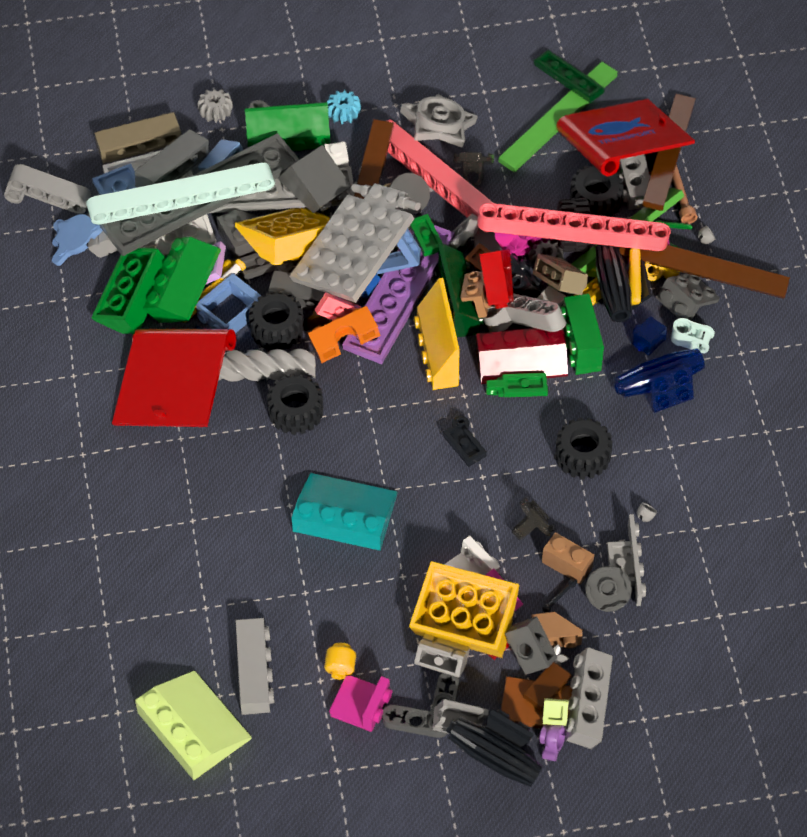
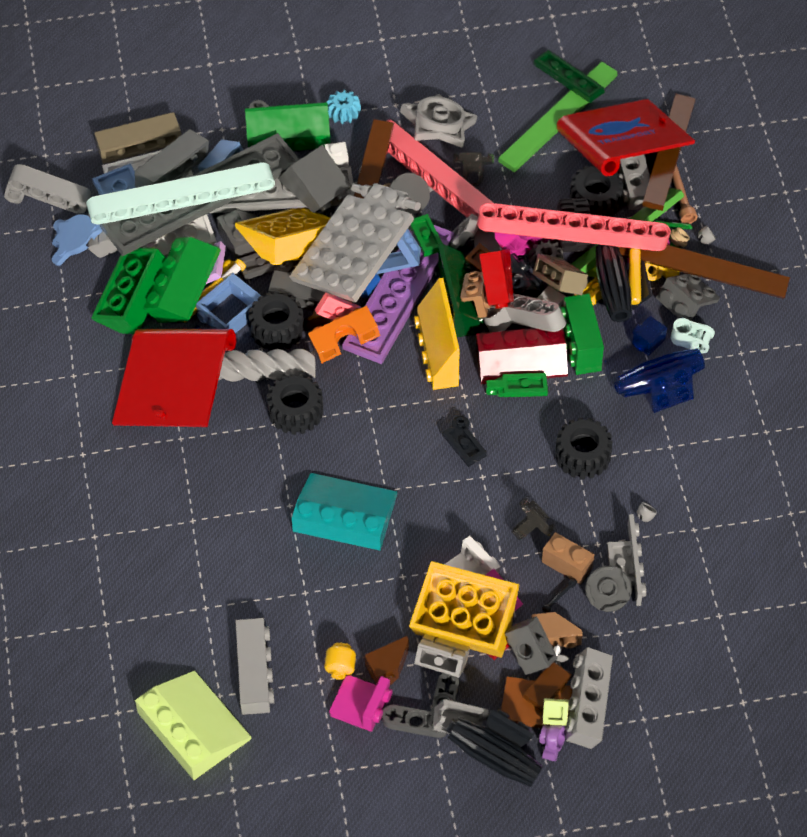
(215, 105): light grey gear -> none
(387, 660): none -> reddish brown slope
(679, 237): none -> tan plate

